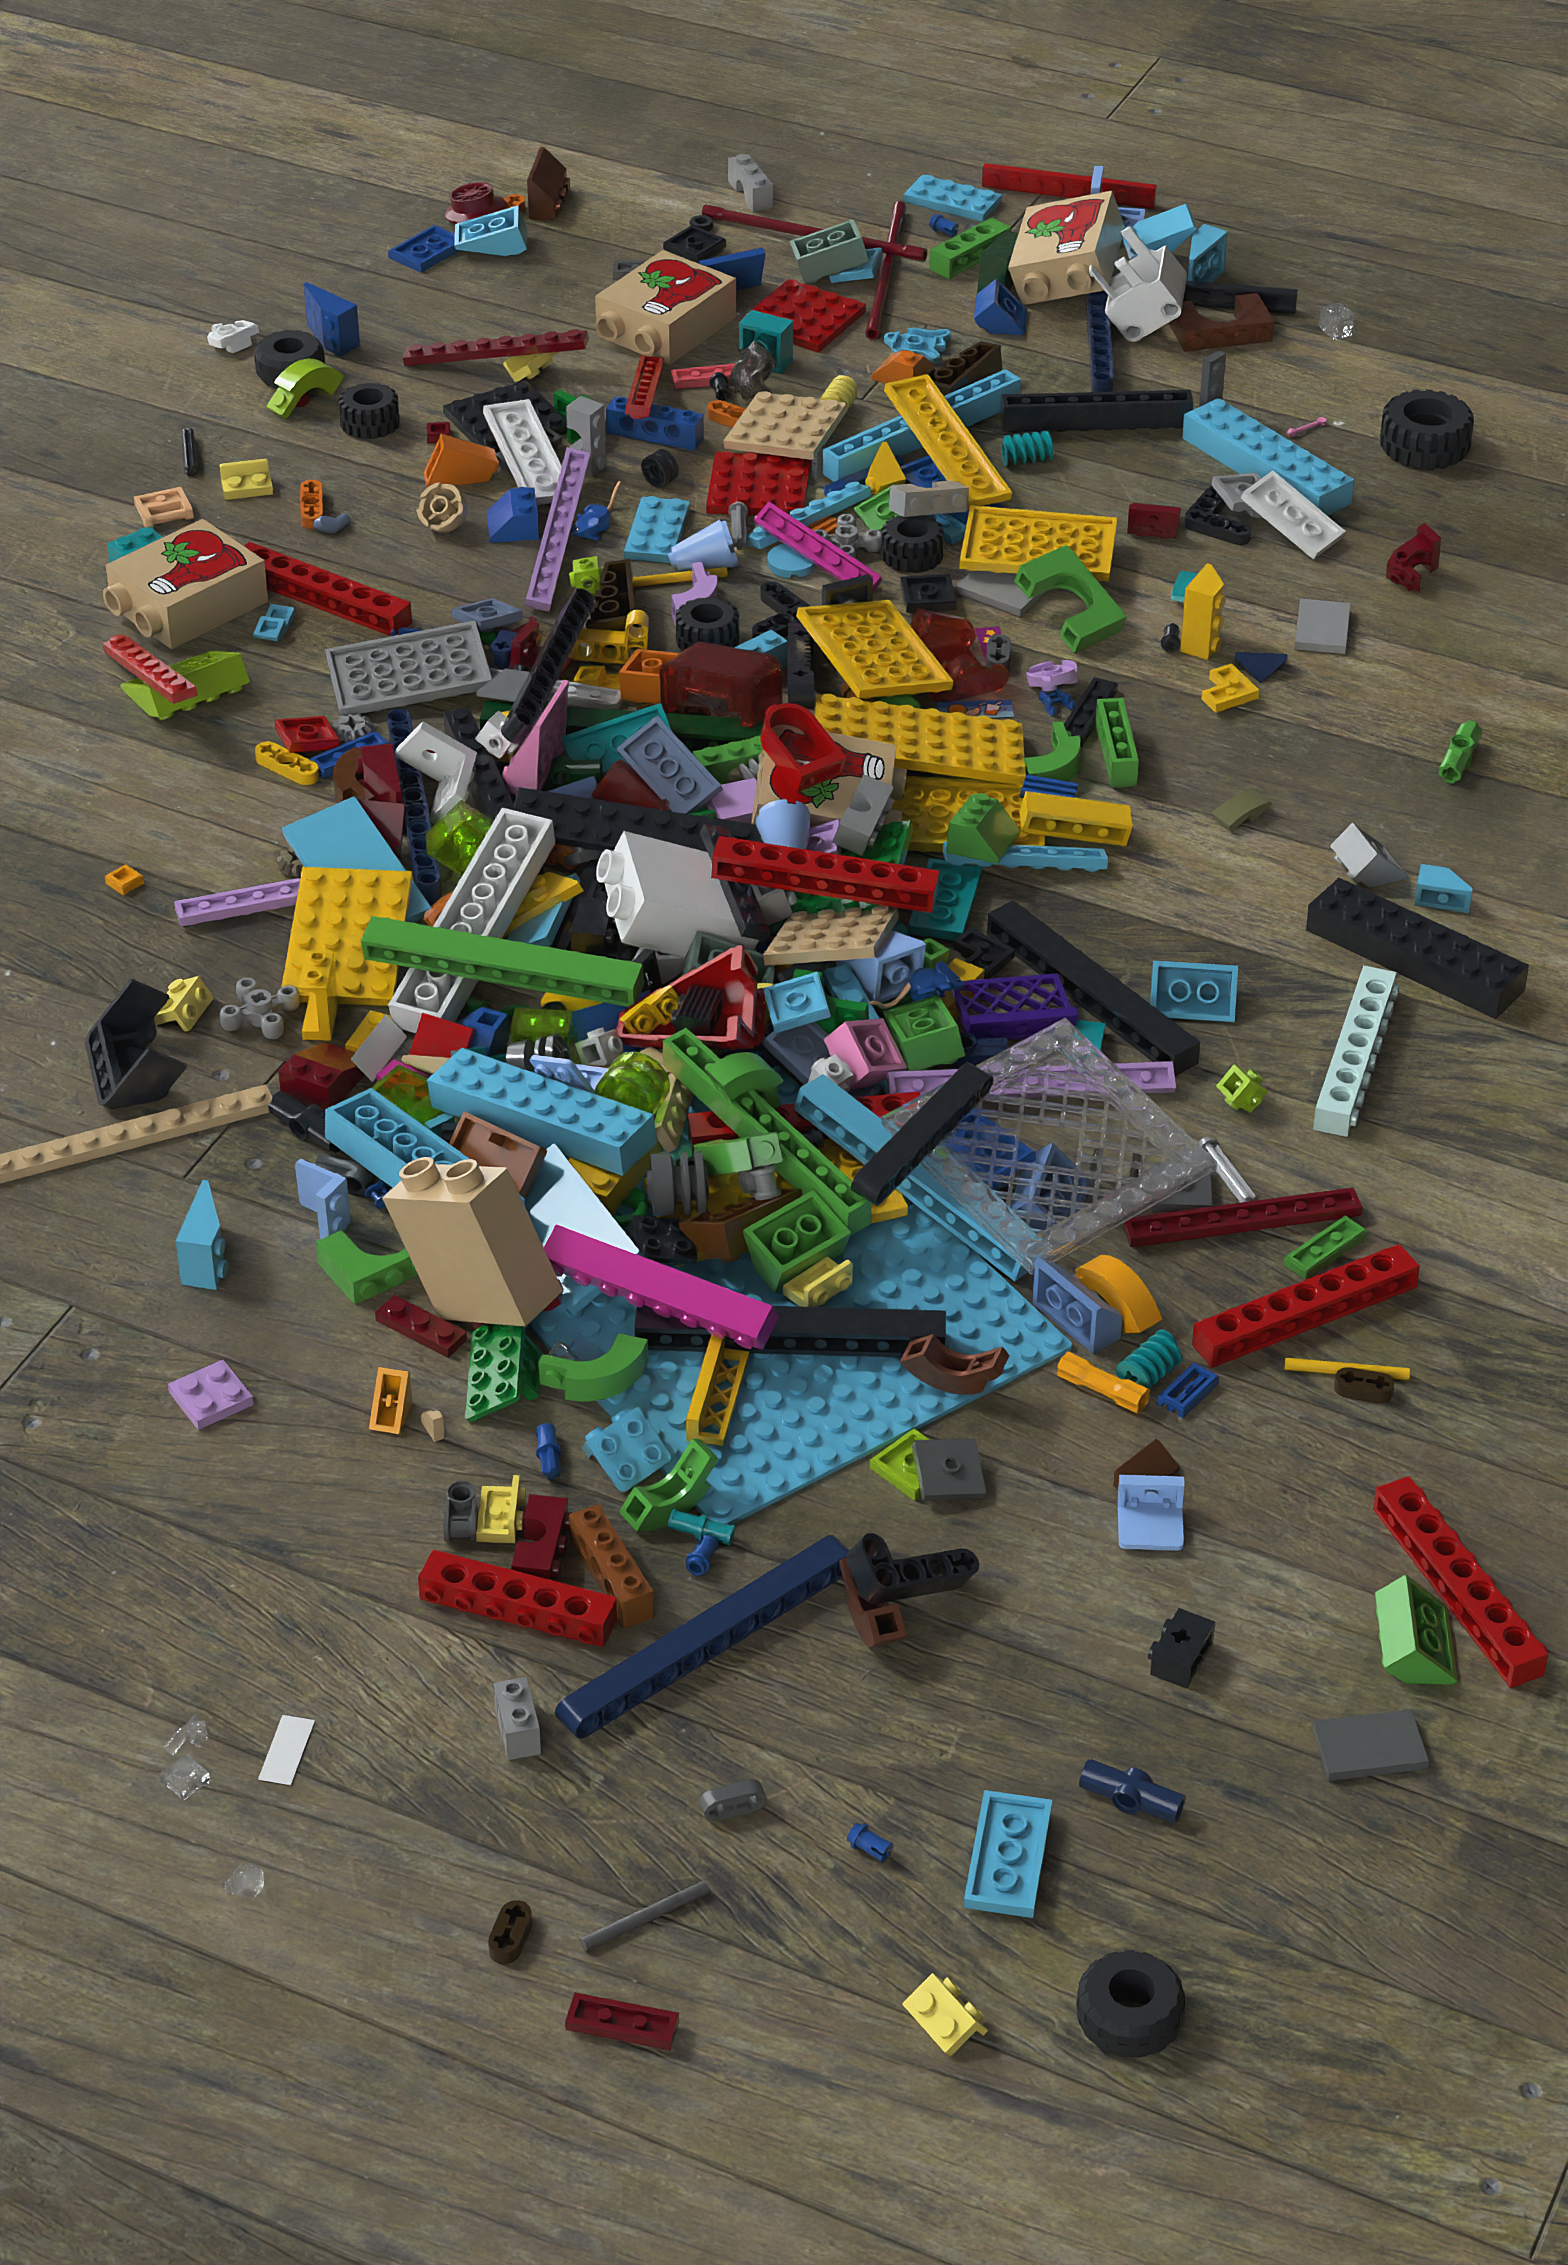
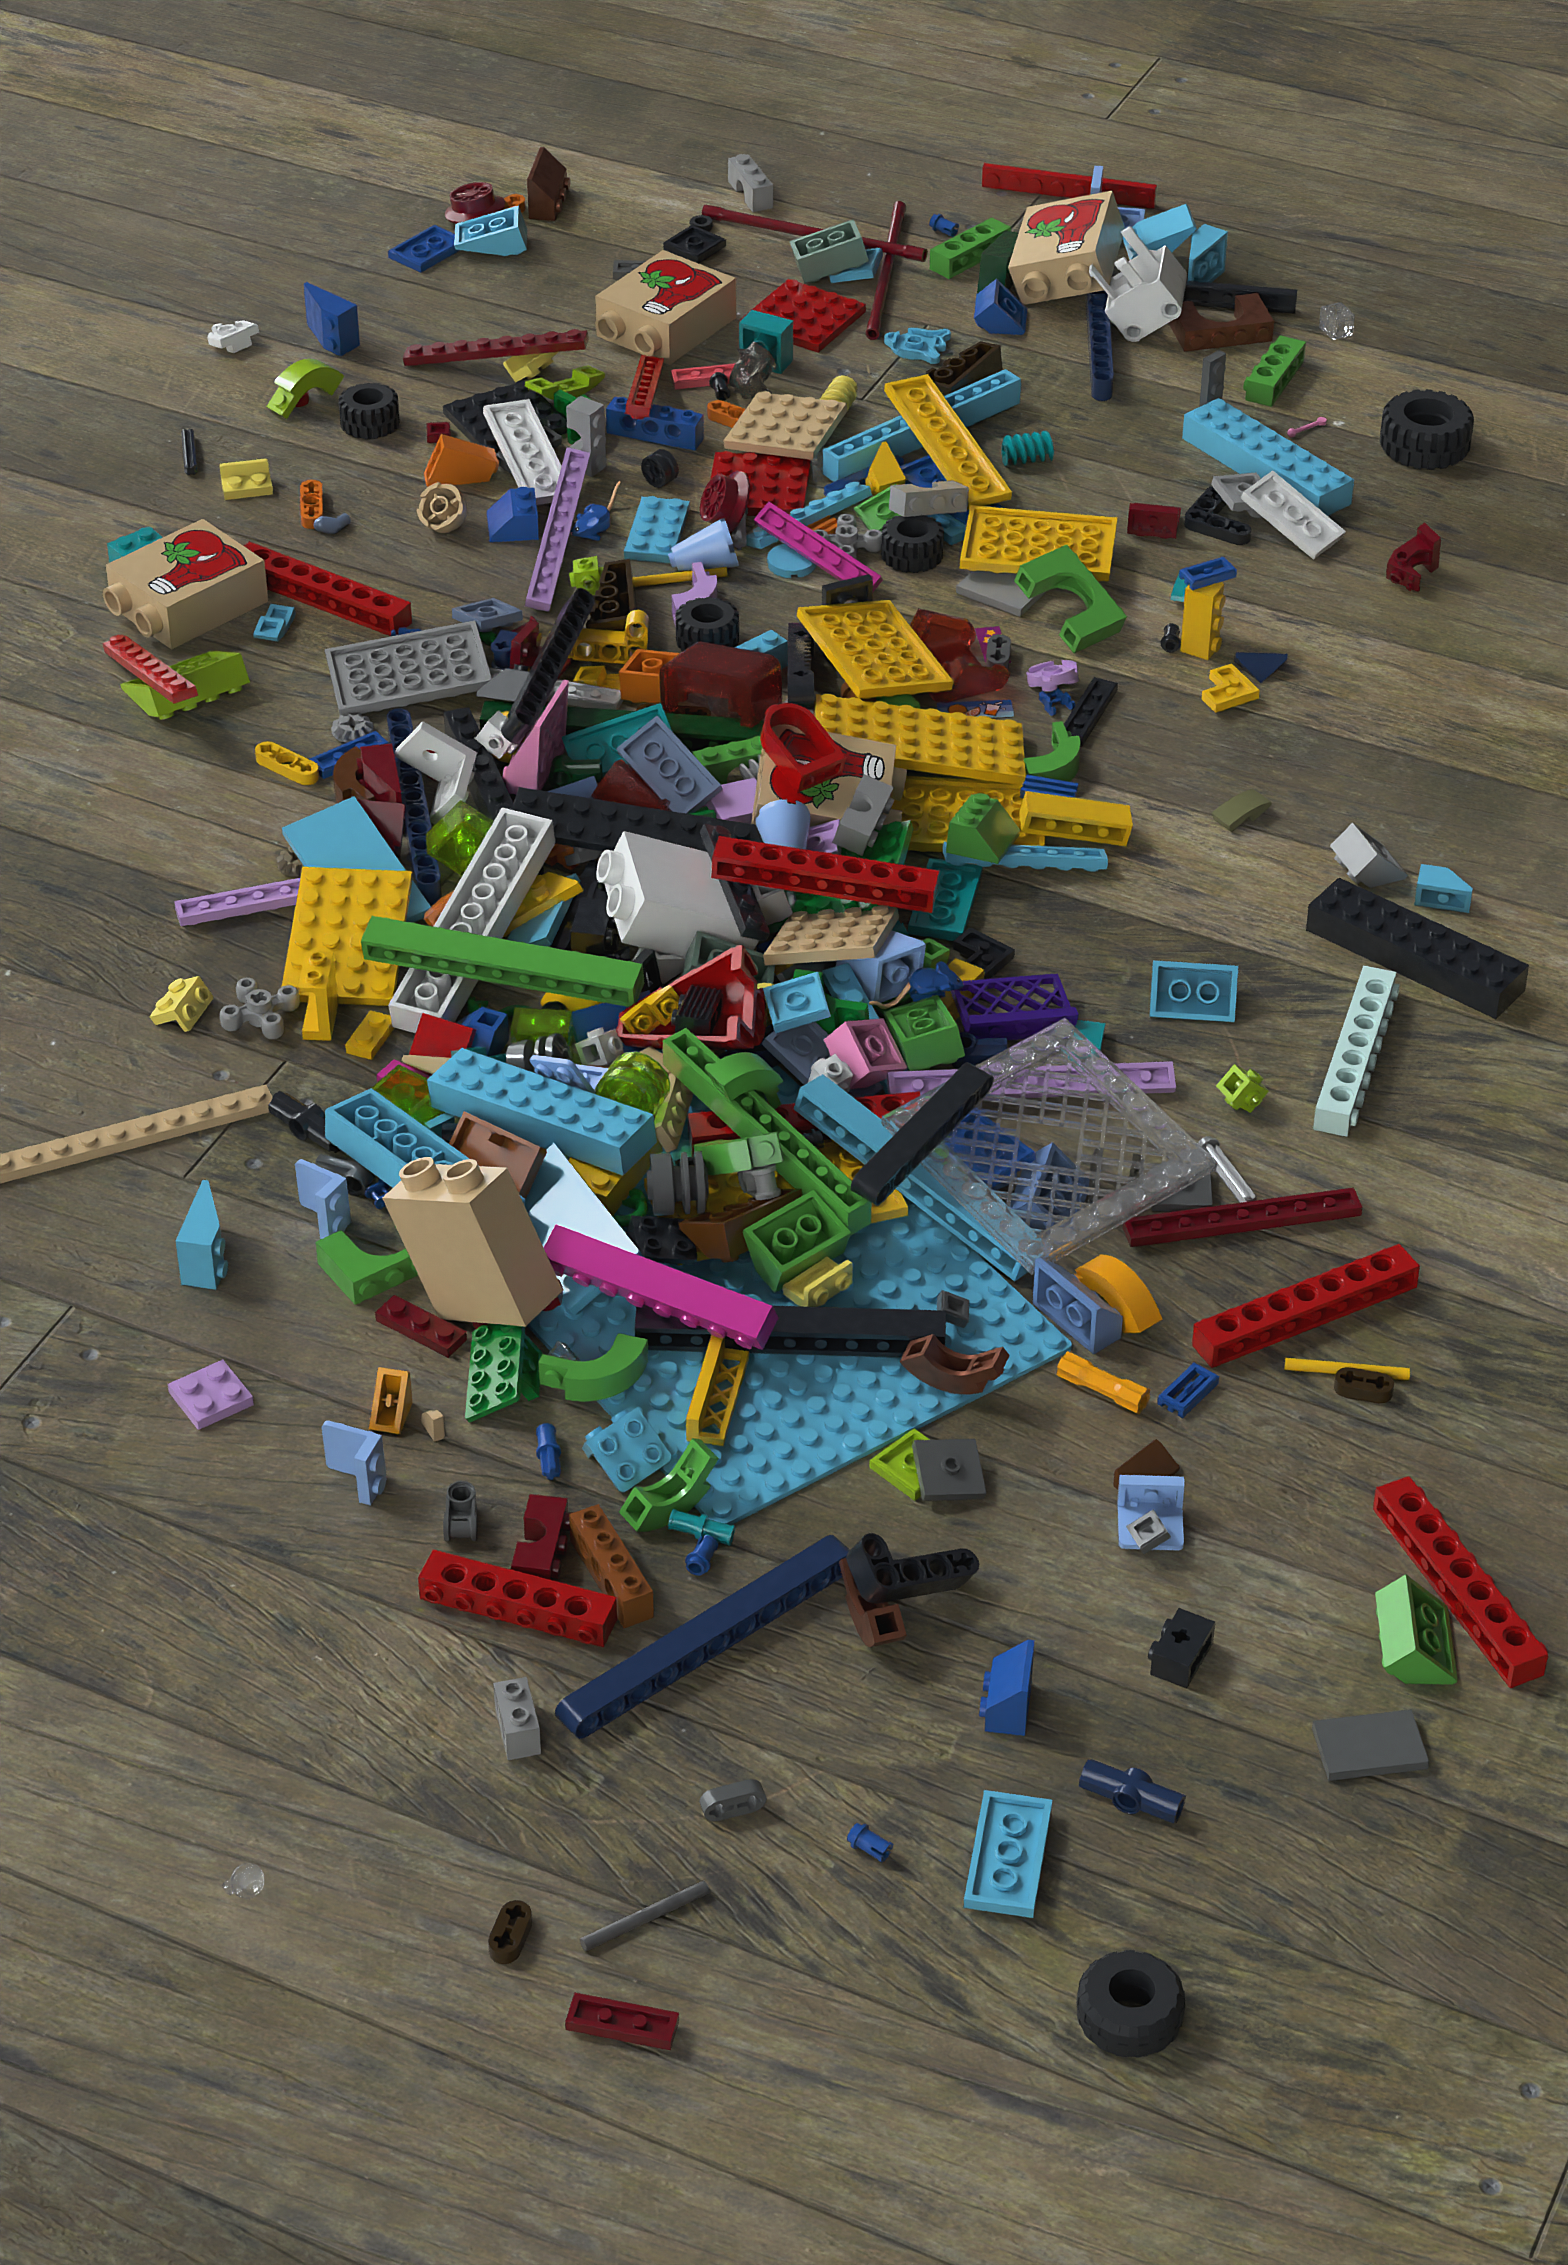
(116, 1051): black windscreen -> none
(124, 879): light orange tile -> none
(163, 506): light nougat plate -> none
(184, 1777): clear plate -> none
(193, 1731): clear plate -> none
(282, 350): black tyre -> none
(286, 1750): white sticker -> none
(307, 734): red tile -> none
(320, 1075): dark red slope -> none
(357, 1454): none -> light blue bracket
(379, 1047): white sticker -> none
(500, 1513): light yellow bracket -> none
(581, 382): none -> lime slope
(725, 499): none -> dark red wheel
(744, 266): blue tile -> none
(775, 596): black beam -> none
(901, 366): orange slope -> none
(928, 593): black plate -> none
(944, 2014): light yellow bracket -> none
(952, 198): medium azure plate -> none
(955, 1306): none -> dark grey tile
(1008, 1690): none -> blue slope
(1094, 988): black brick -> none
(1095, 410): black brick -> none
(1117, 742): bright green brick -> none
(1148, 1531): none -> tile
(1151, 1360): teal piece -> none
(1208, 573): none -> blue tile
(1274, 371): none -> bright green brick
(1322, 626): light grey tile -> none
(1325, 1247): bright green tile -> none
(1460, 751): bright green piece -> none

